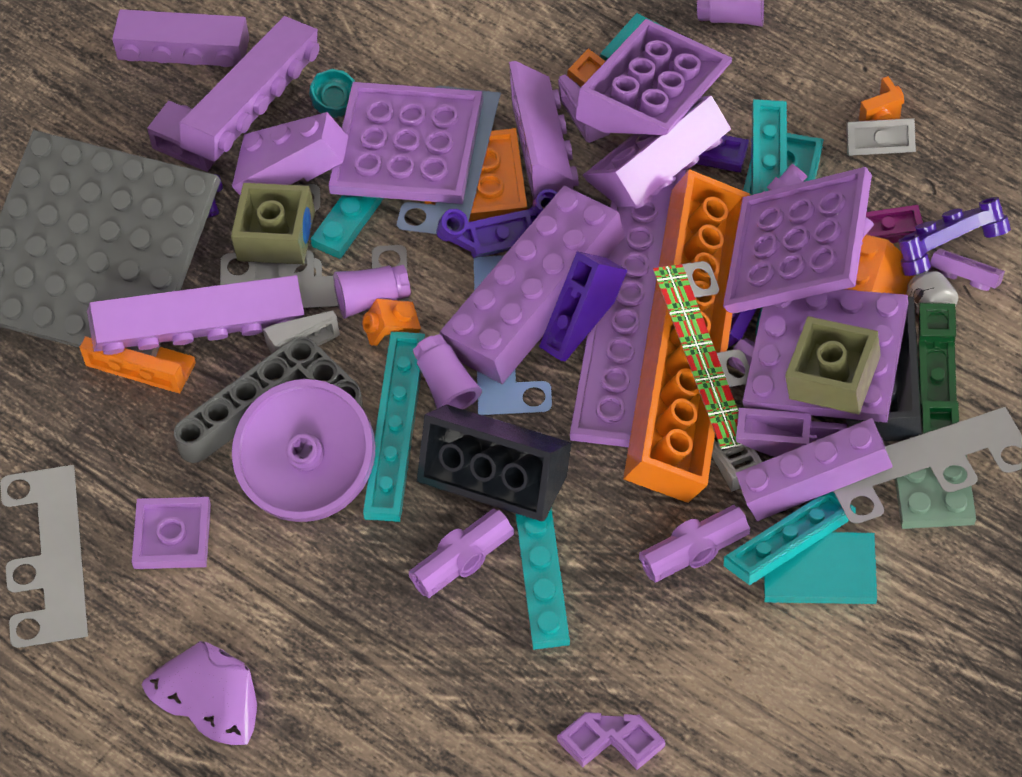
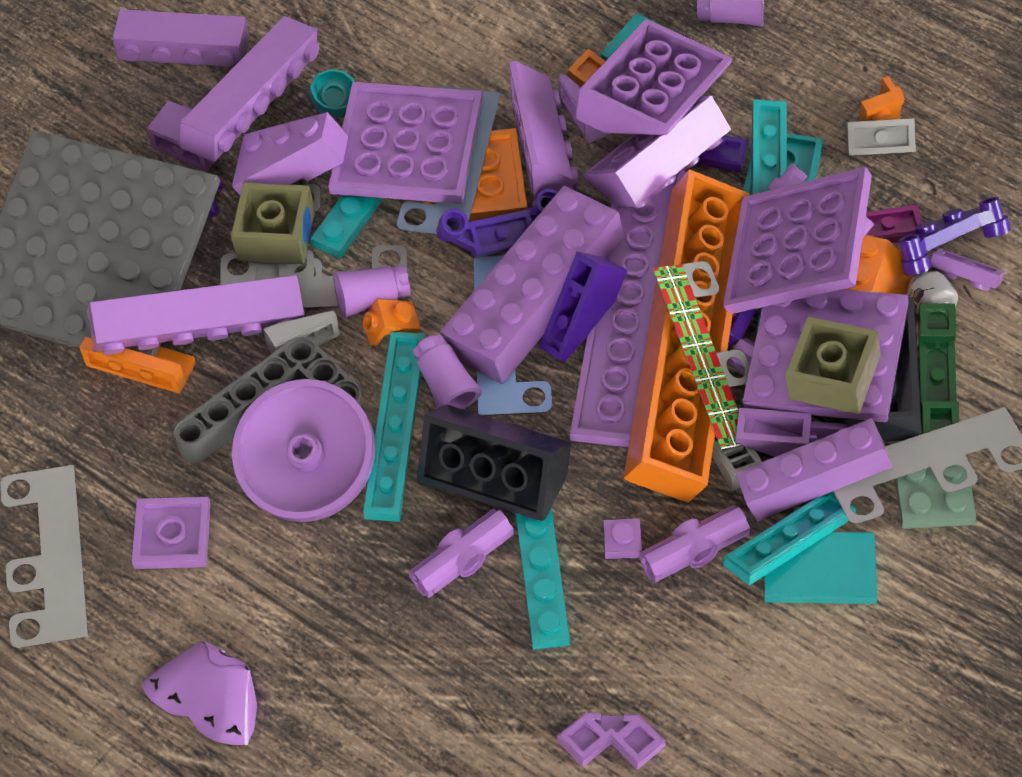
(622, 538): none -> medium lavender plate

